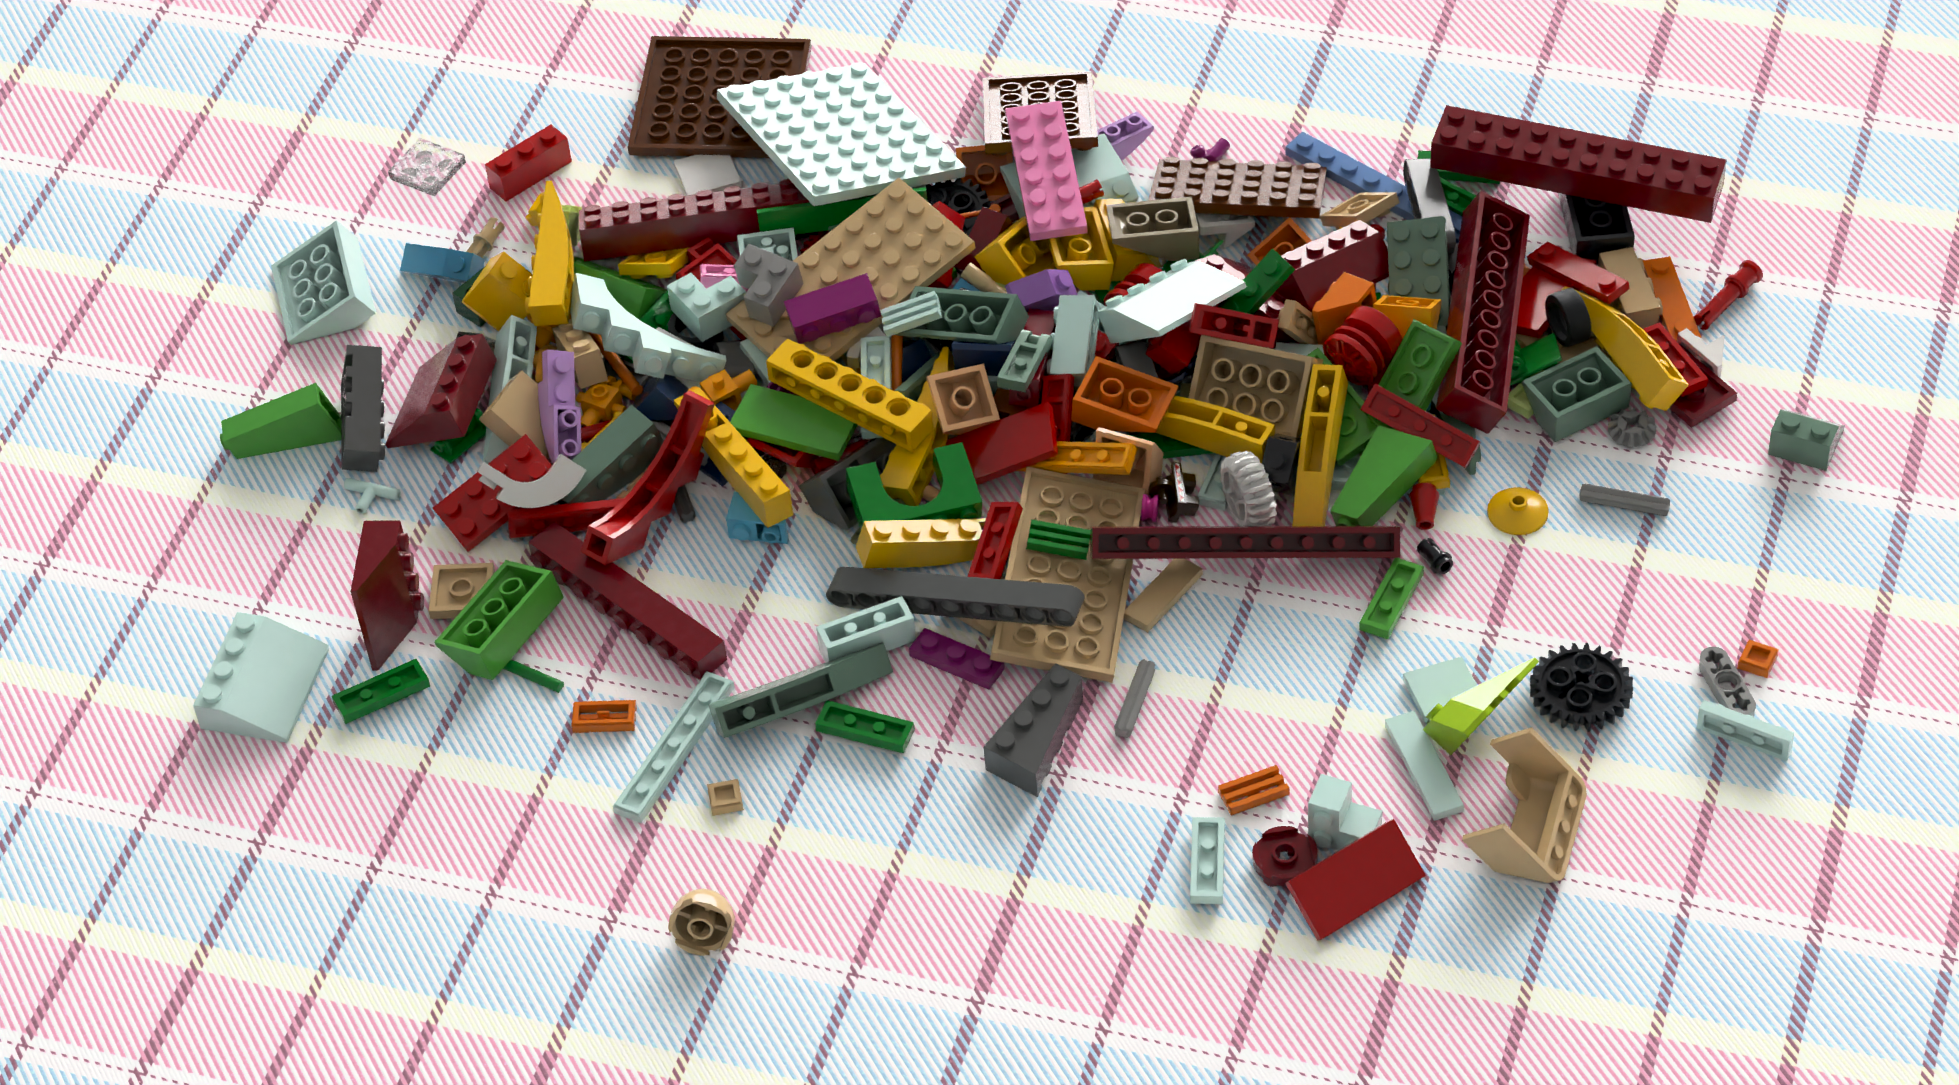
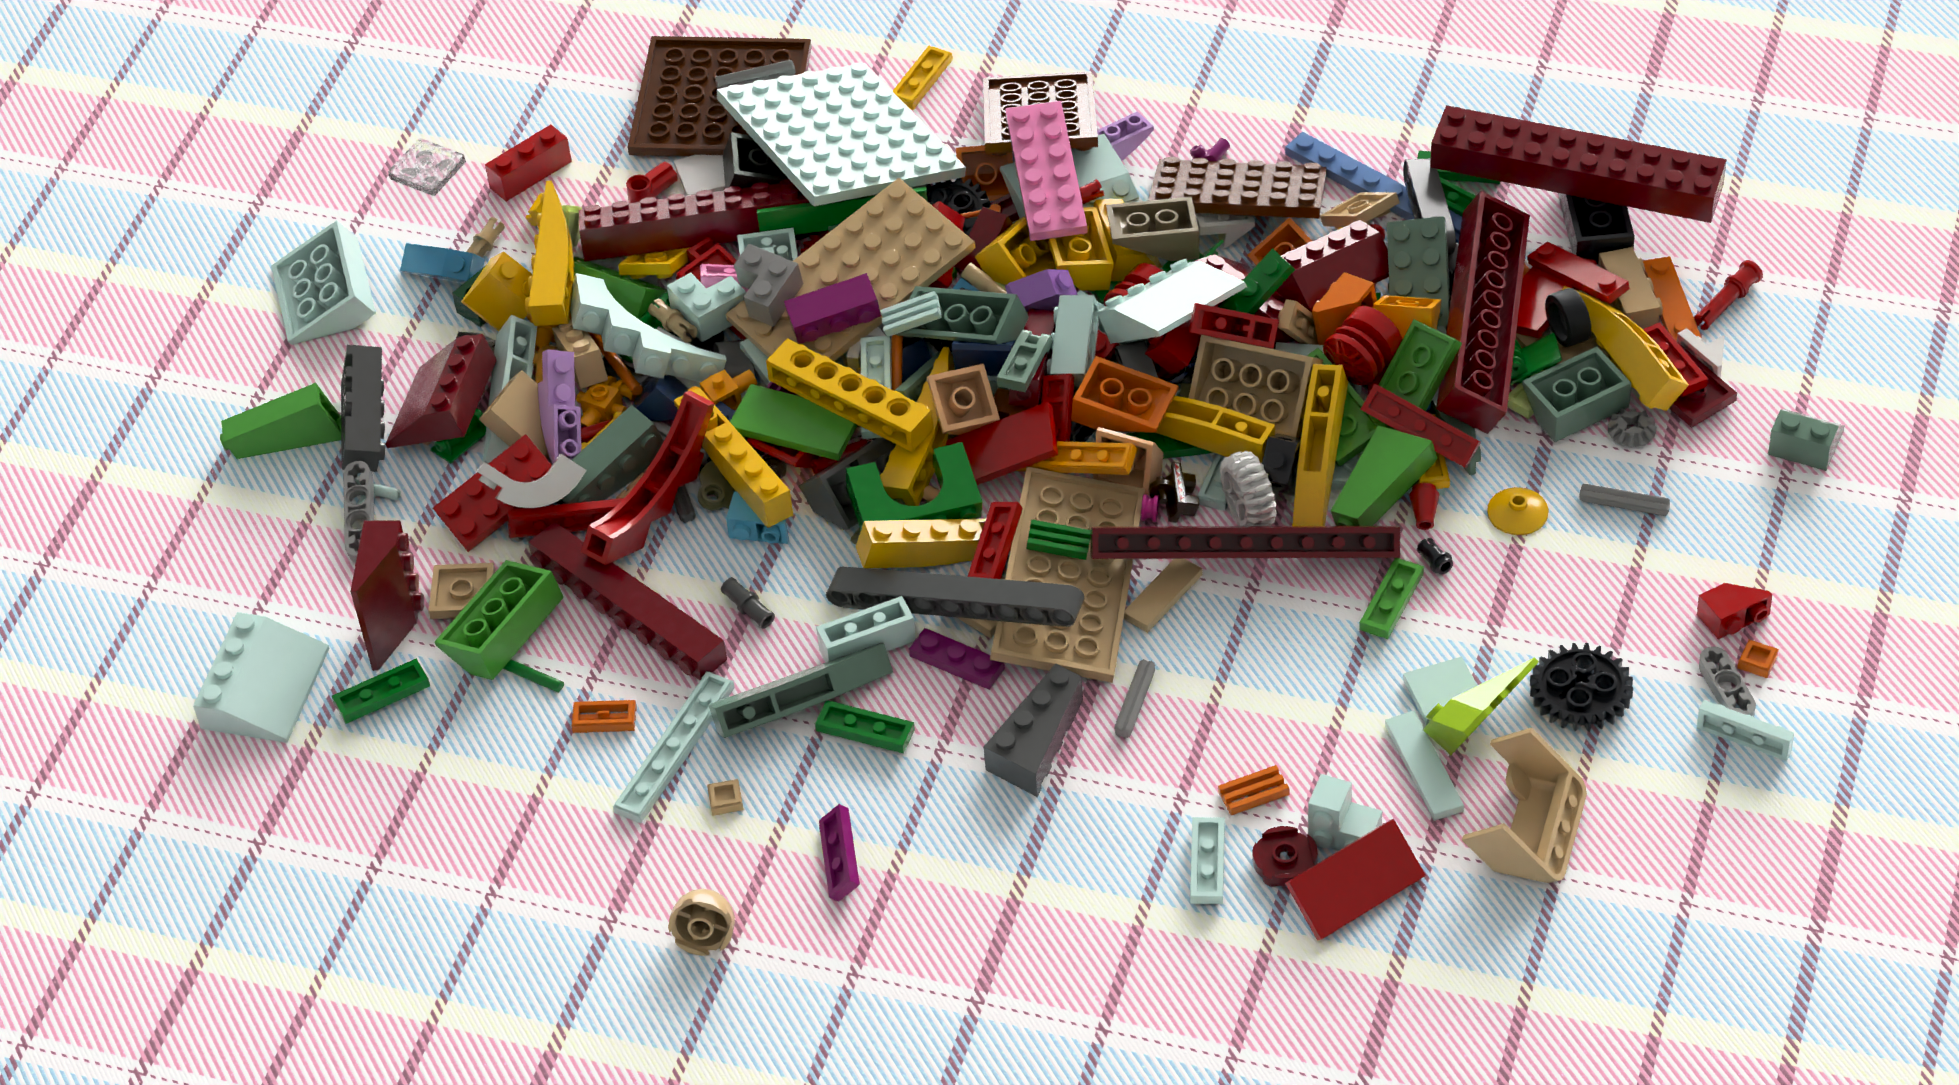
(356, 512): none -> light grey beam
(651, 183): none -> red piece
(672, 320): none -> tan pin
(714, 484): none -> olive plate
(747, 602): none -> dark grey pin
(748, 164): none -> pearl dark grey brick
(763, 73): none -> light grey axle
(839, 852): none -> magenta plate
(922, 76): none -> yellow tile
(1732, 607): none -> red slope

